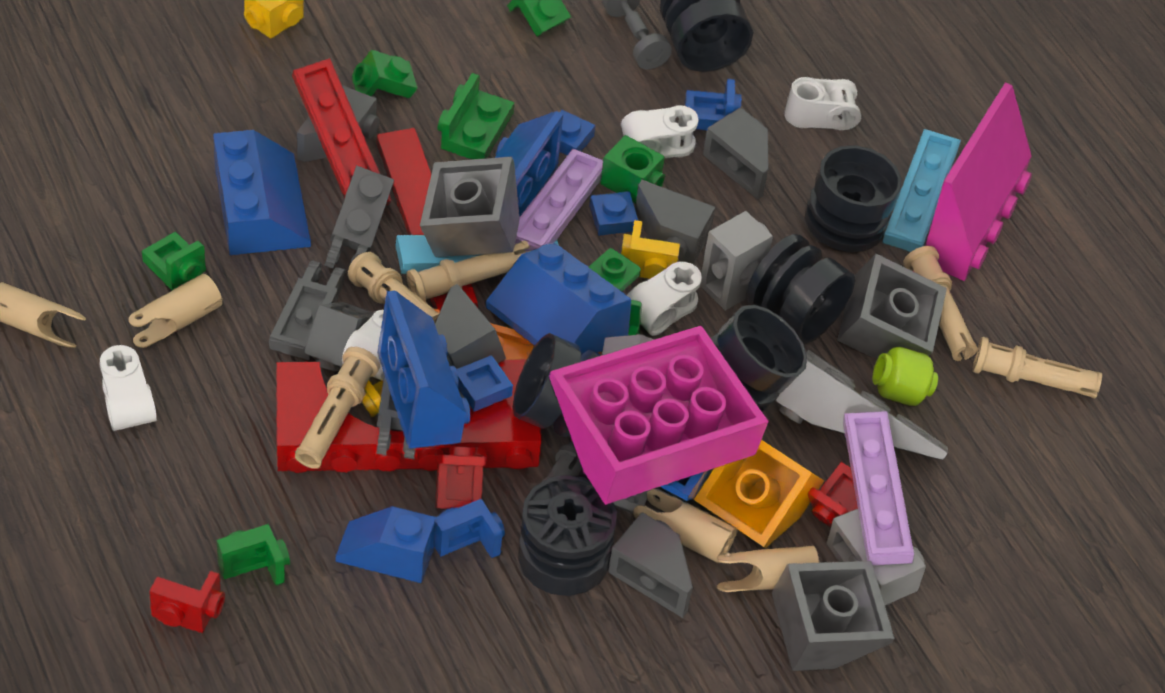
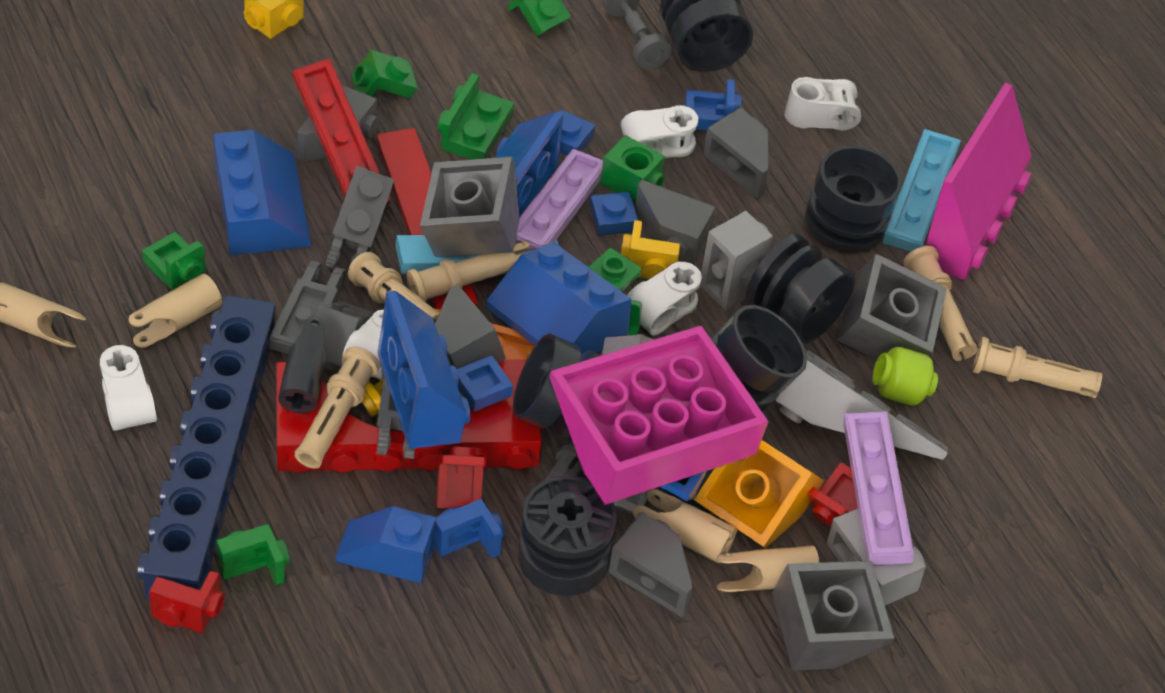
(211, 445): none -> dark blue brick
(304, 369): none -> black piece

